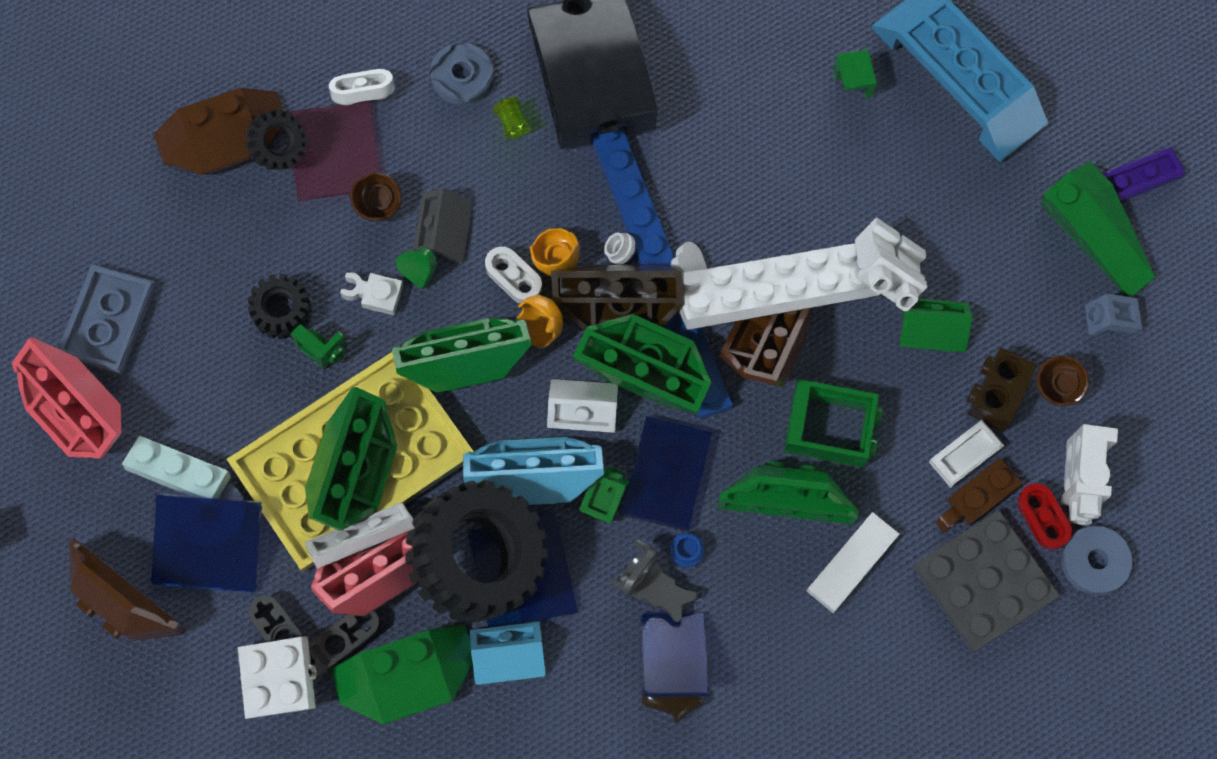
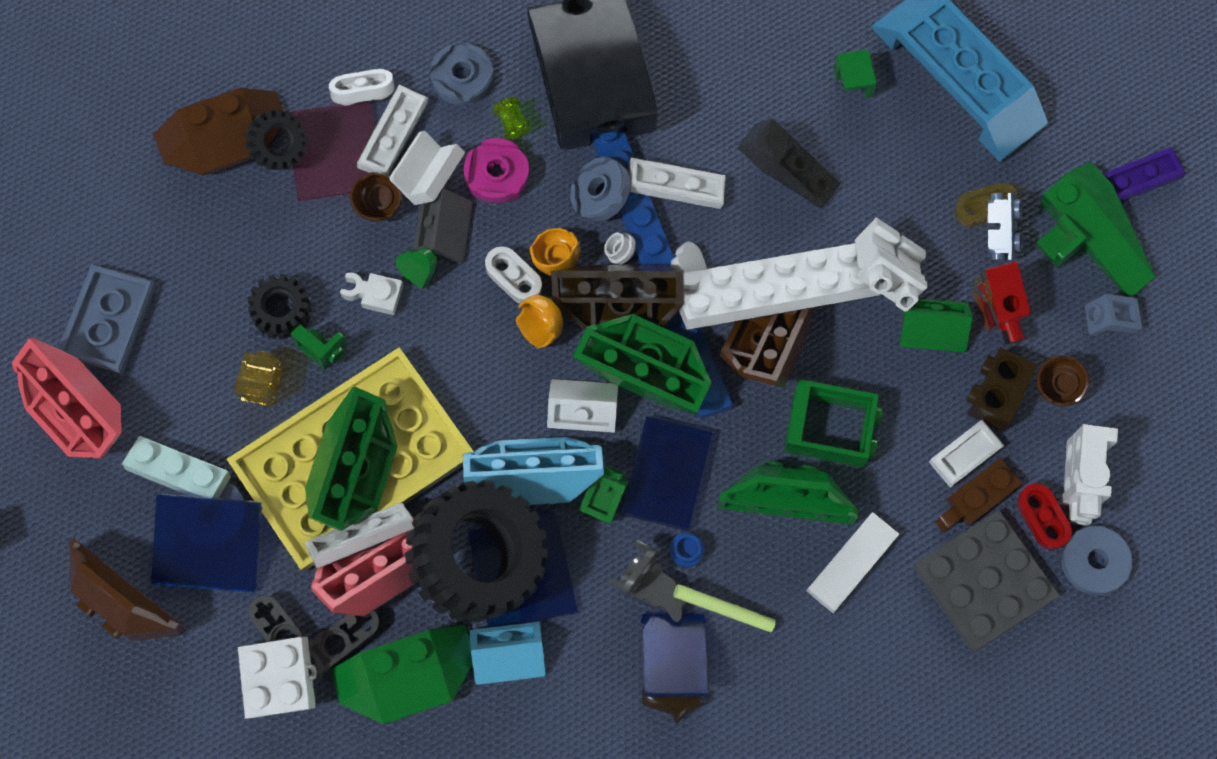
(258, 378): none -> clear yellow brick
(392, 131): none -> white tile
(425, 168): none -> white panel
(462, 353): green wedge -> none
(484, 157): none -> dark pink plate
(613, 196): none -> sand blue tile
(676, 183): none -> white tile
(724, 608): none -> yellowish green bar
(788, 162): none -> clear smoke slope
(977, 201): none -> clear yellow plate
(1002, 300): none -> red torso
(1007, 238): none -> hinge
(1061, 242): none -> green panel

